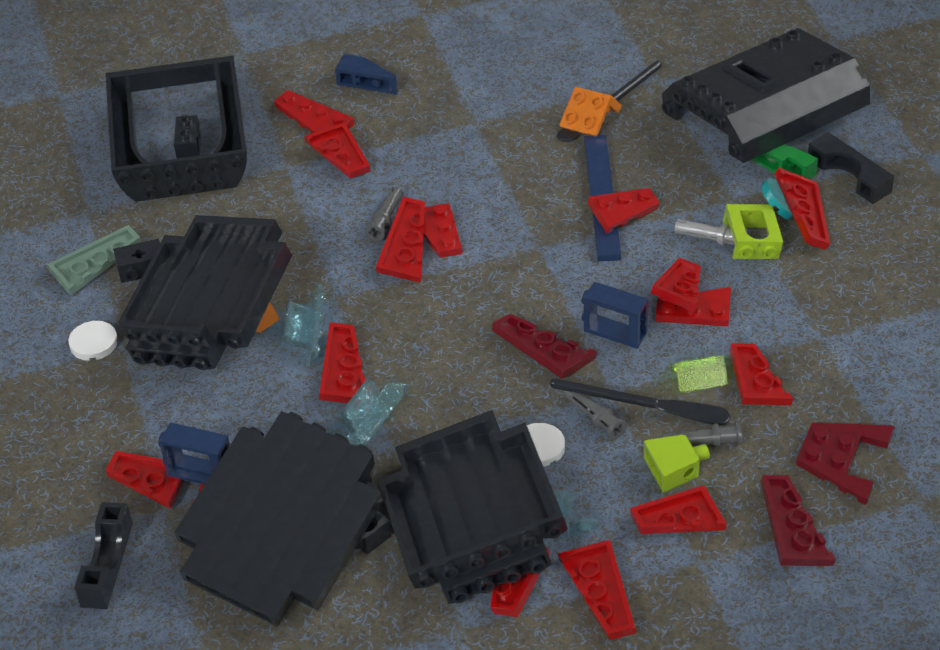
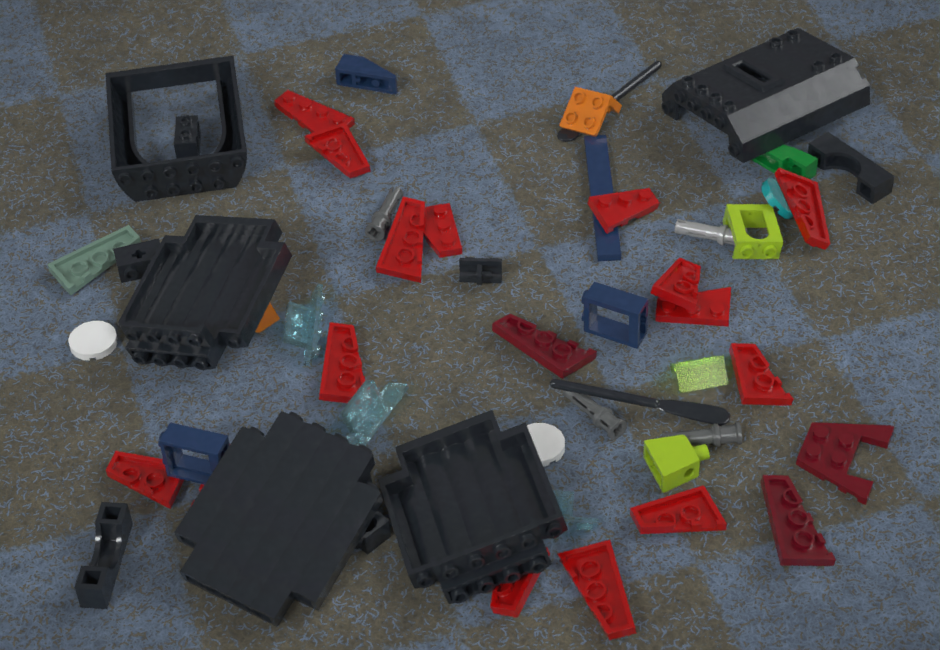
(480, 270): none -> black hips

